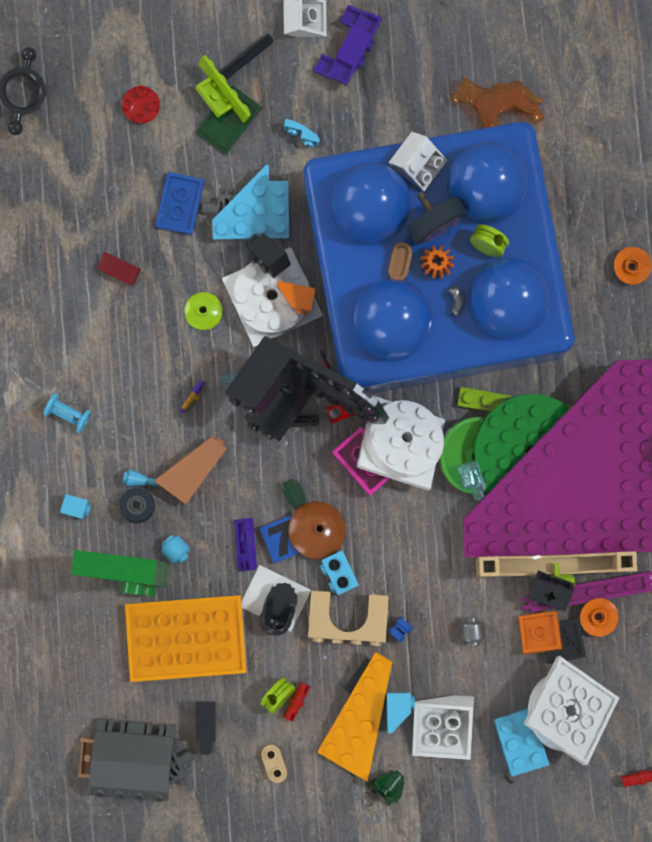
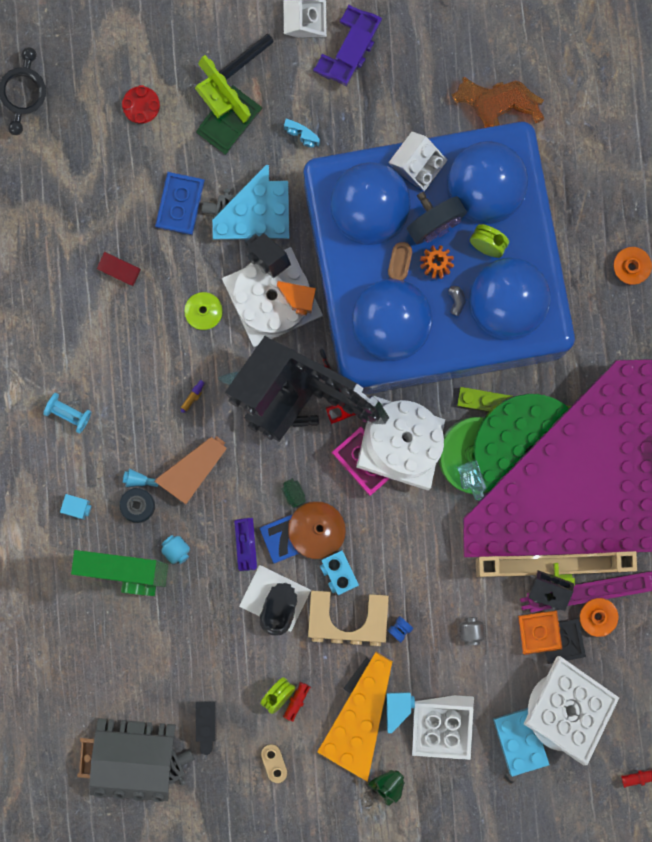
(185, 638): light orange plate -> none

